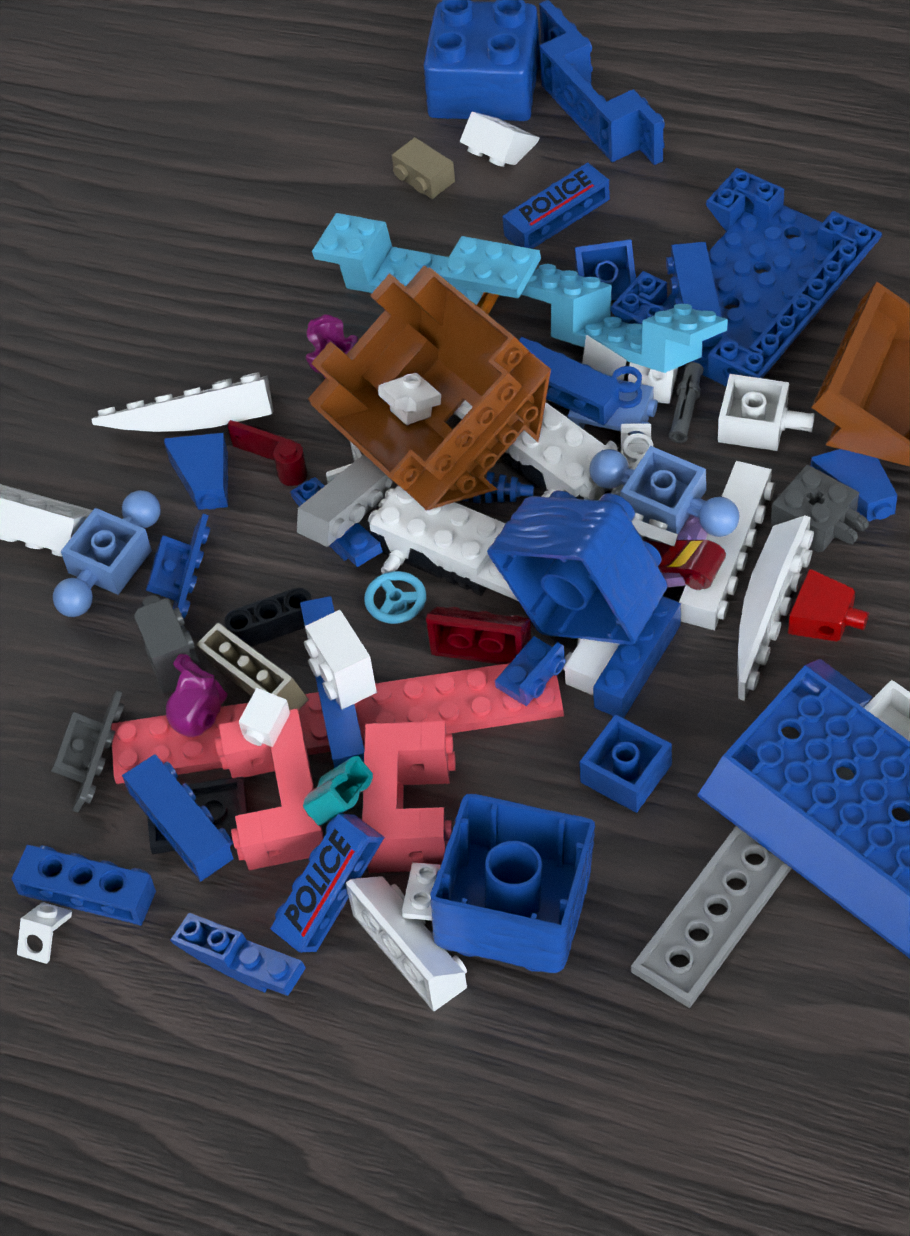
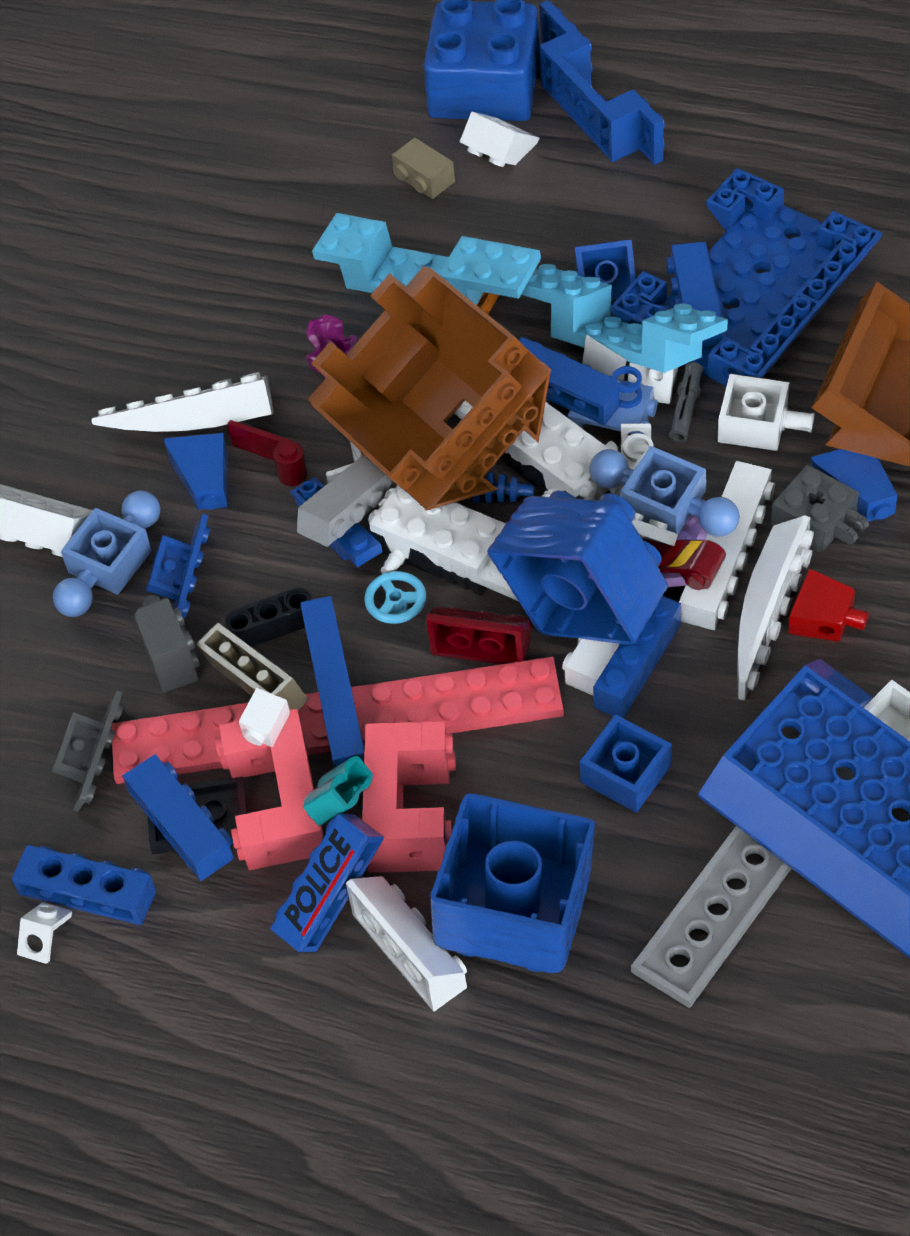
(196, 699): magenta head -> none
(237, 957): blue slope -> none
(339, 660): white brick -> none
(410, 397): white brick -> none
(417, 897): white bracket -> none
(531, 670): blue bracket -> none
(556, 207): blue brick -> none

